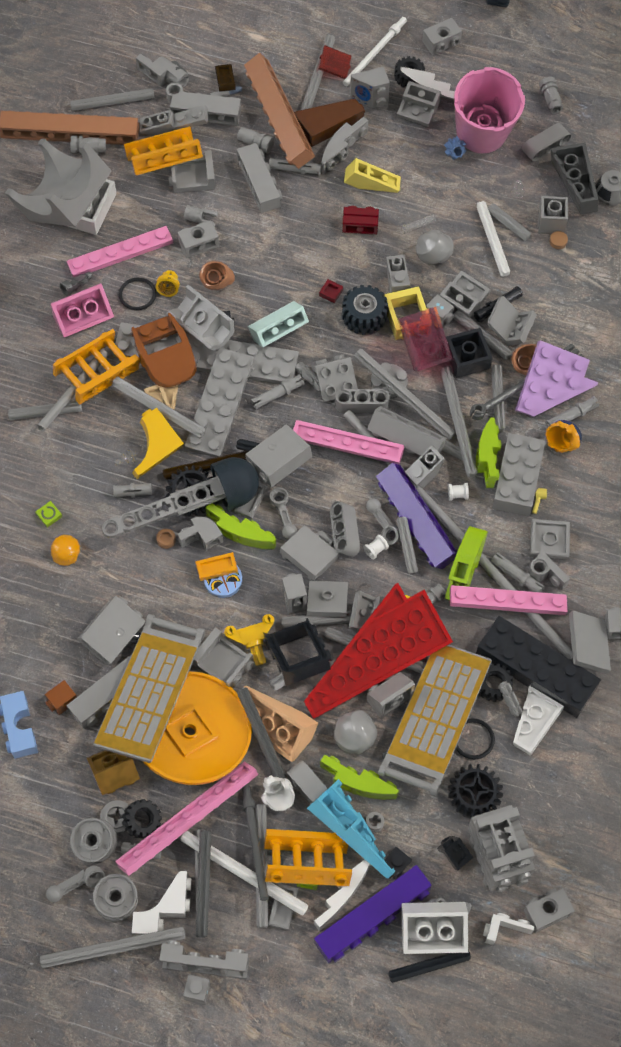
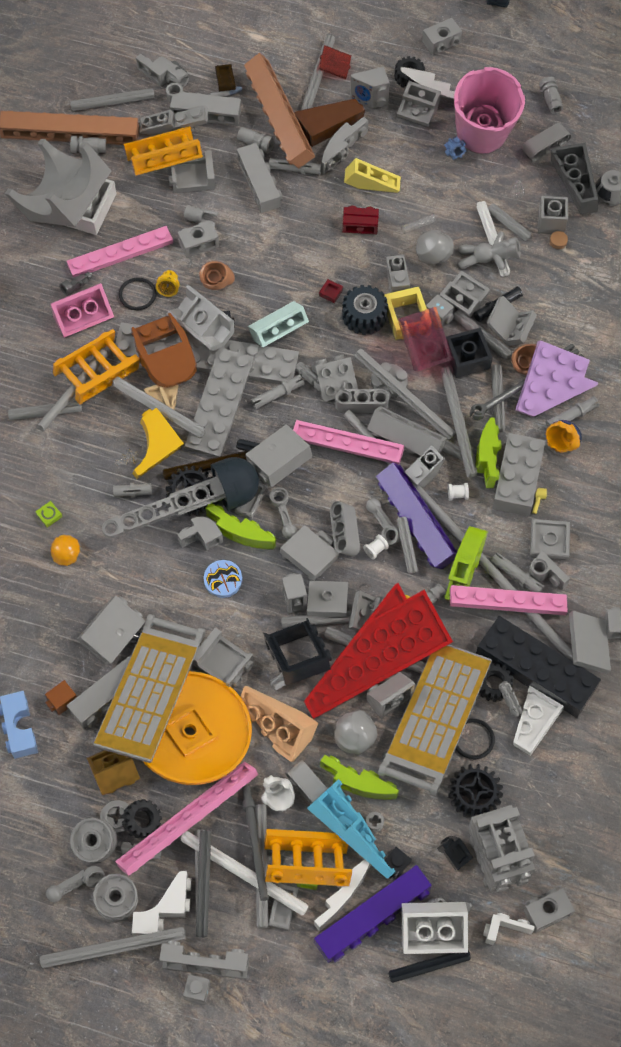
(166, 538): medium nougat tile -> none
(216, 566): light orange tile -> none
(252, 637): yellow axle -> none
(261, 733): dark grey axle -> none
(393, 31): white bar -> none
(486, 252): none -> light grey animal

